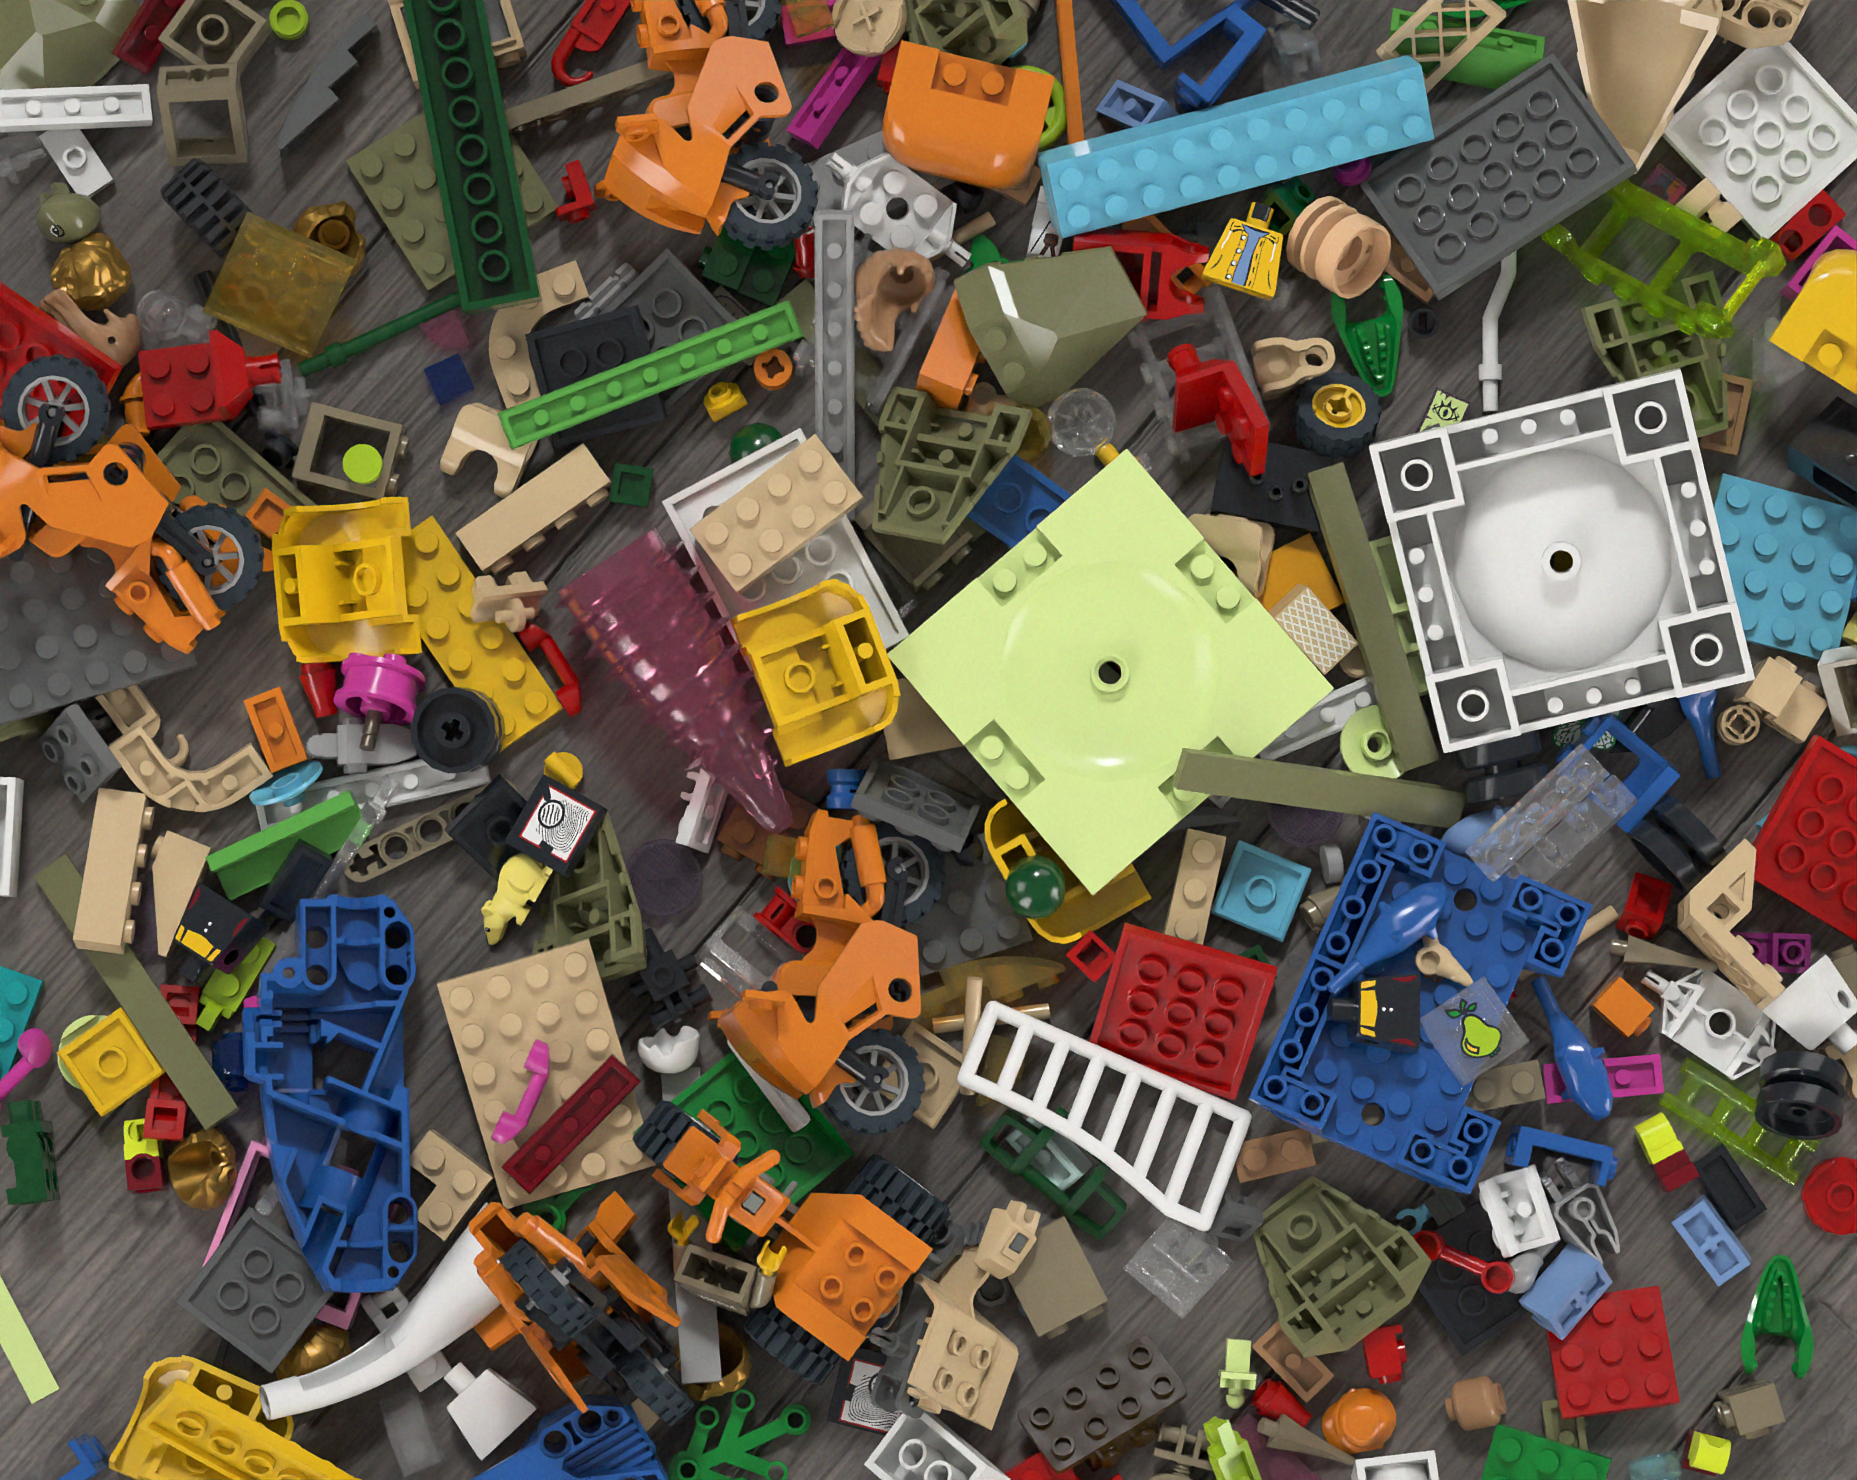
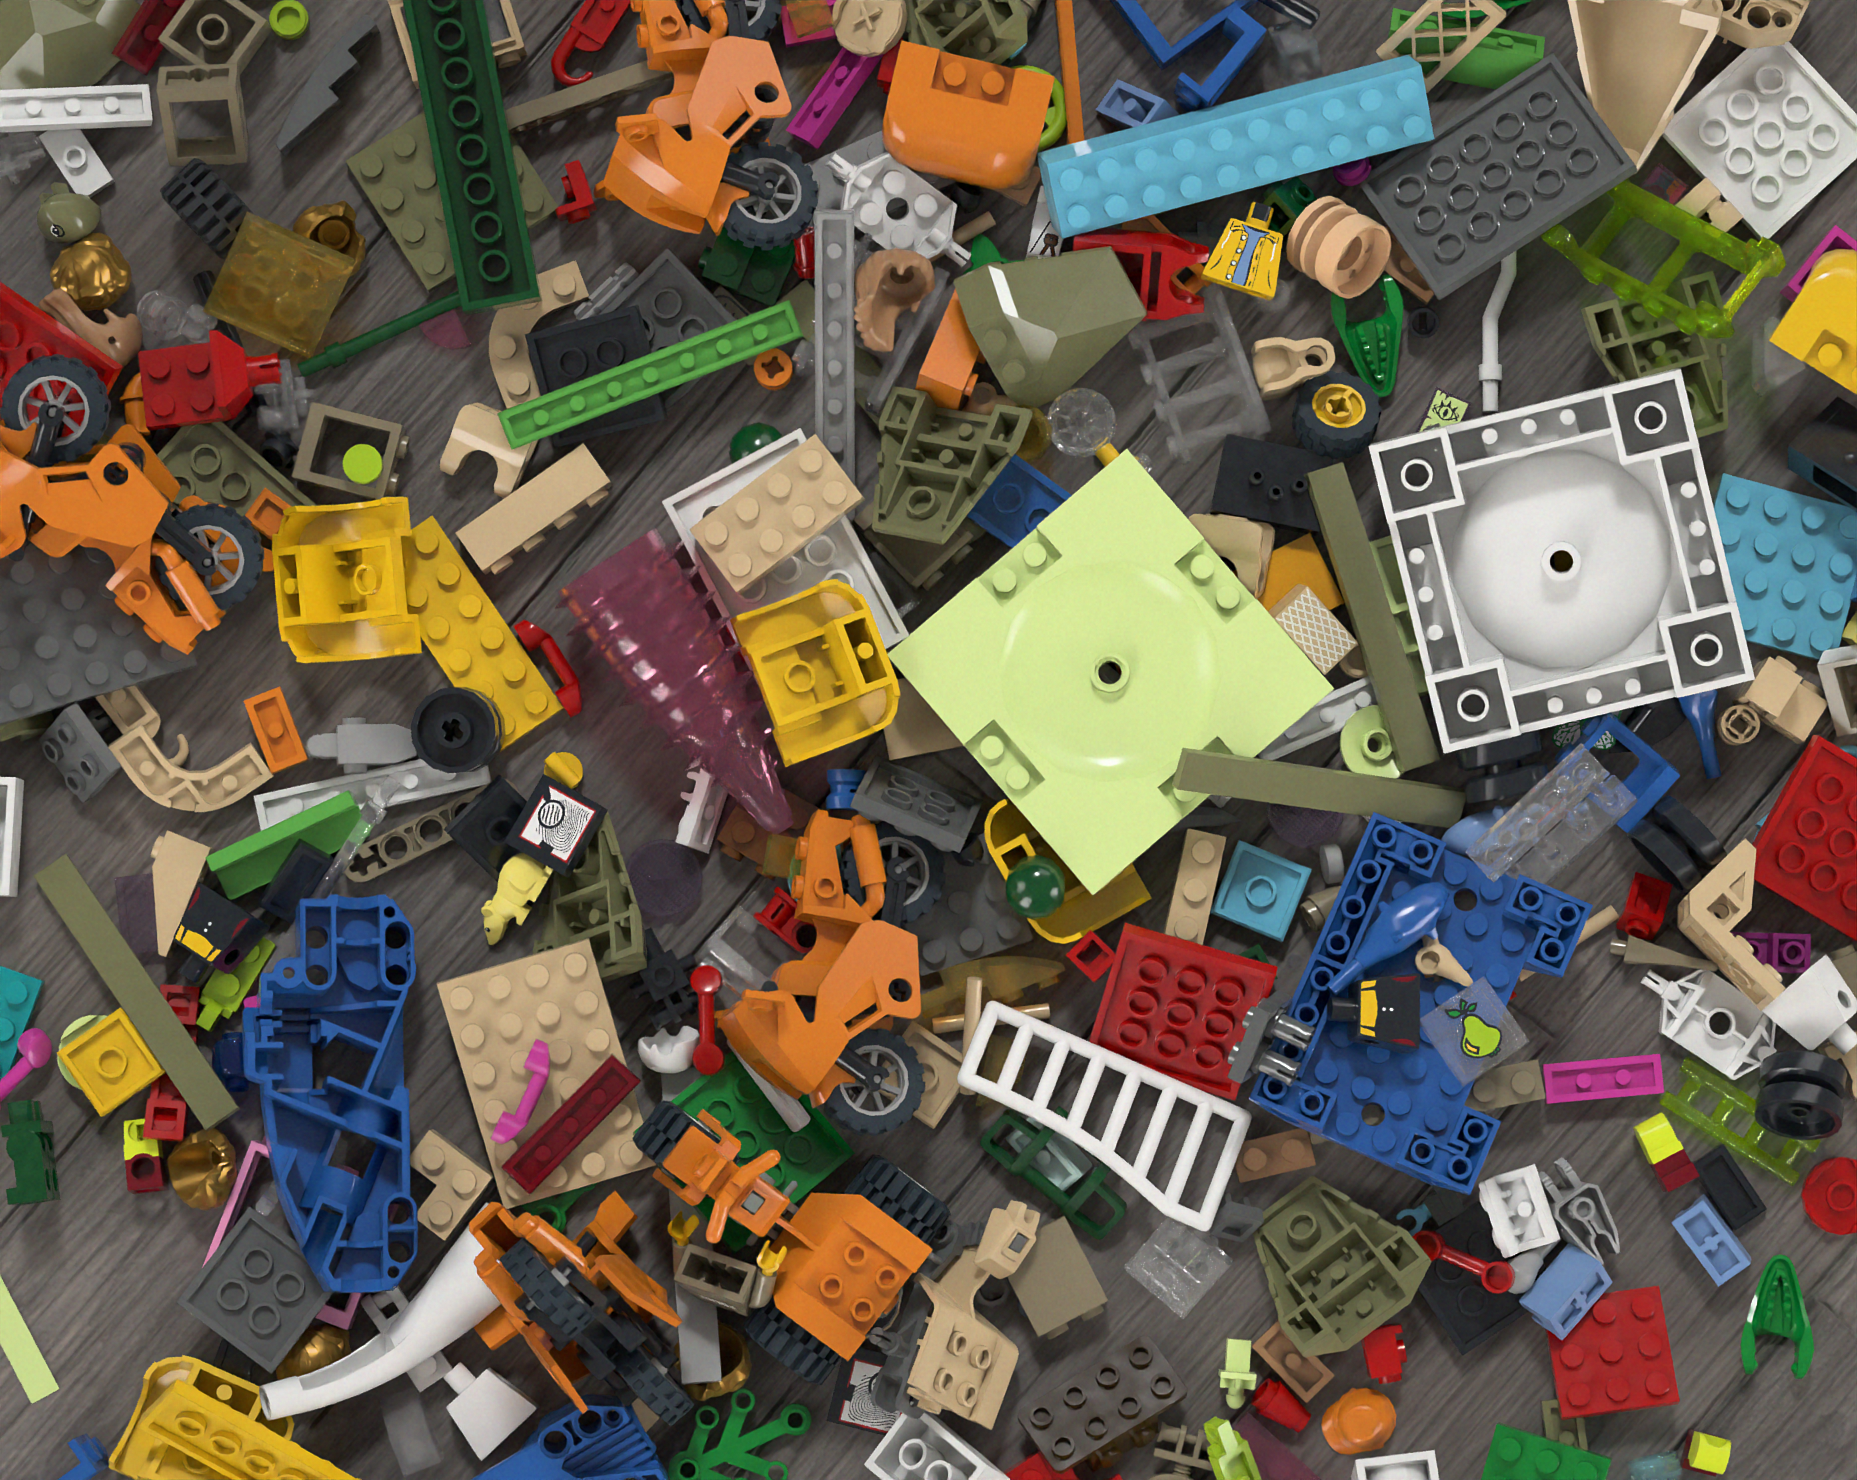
(112, 871): tan brick -> none
(287, 785): medium azure dish -> none
(320, 687): red cone -> none
(380, 691): dark pink wheel -> none
(449, 379): clear blue tile -> none
(508, 603): tan hips -> none
(631, 485): dark green plate -> none
(707, 1056): none -> red bar
(723, 400): yellow plate -> none
(1220, 394): red plate -> none
(1262, 1026): none -> dark grey plate
(1291, 1436): dark tan piece -> none
(1476, 1403): medium nougat head -> none
(1524, 1138): blue window -> none
(1575, 1058): blue piece -> none
(1623, 1008): orange brick -> none
(1728, 441): medium nougat plate -> none
(1749, 1408): dark tan brick -> none
(1808, 225): red leg -> none

